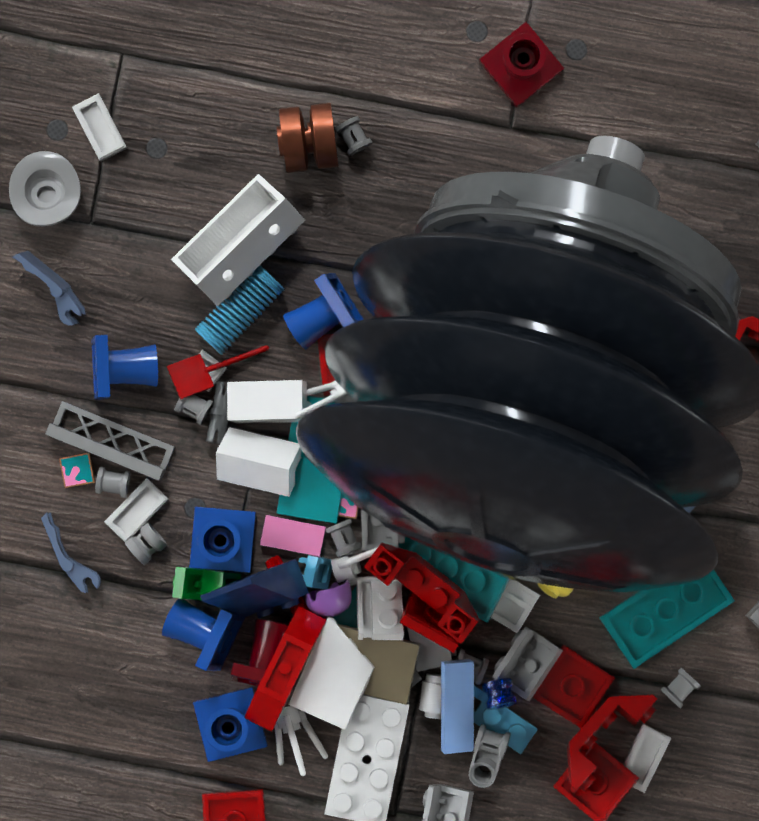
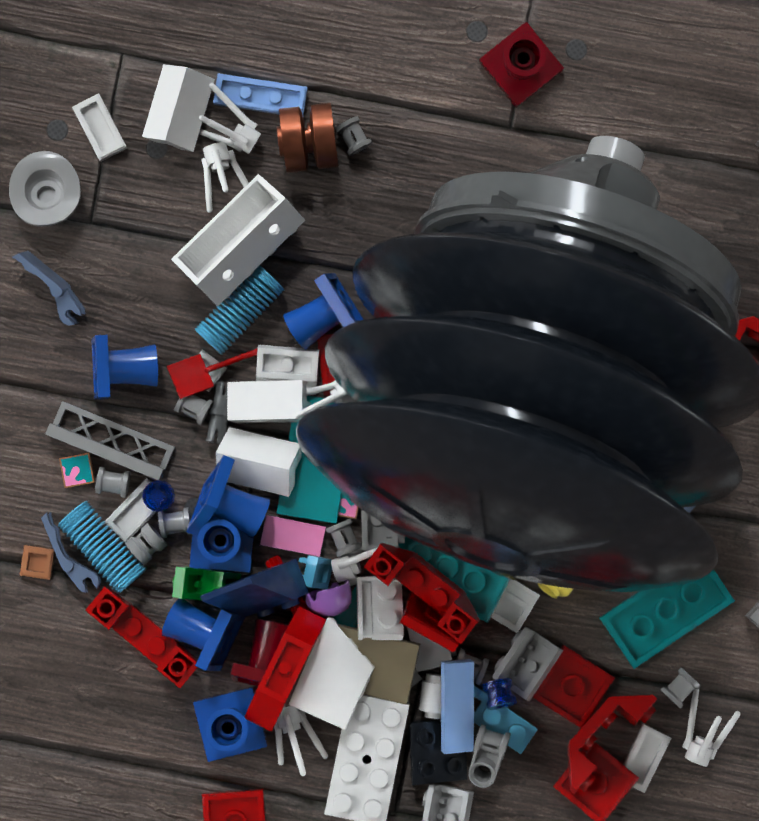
(37, 562): none -> nougat tile
(78, 515): none -> medium azure piece
(144, 635): none -> red slope
(153, 495): none -> clear blue wheel
(173, 522): none -> light grey bush
(176, 107): none -> white piece
(218, 159): none -> white plant
(227, 503): none -> blue plant
(242, 137): none -> white plant
(260, 94): none -> light blue tile
(287, 363): none -> white plate
(428, 761): none -> black hinge
(703, 749): none -> white plant

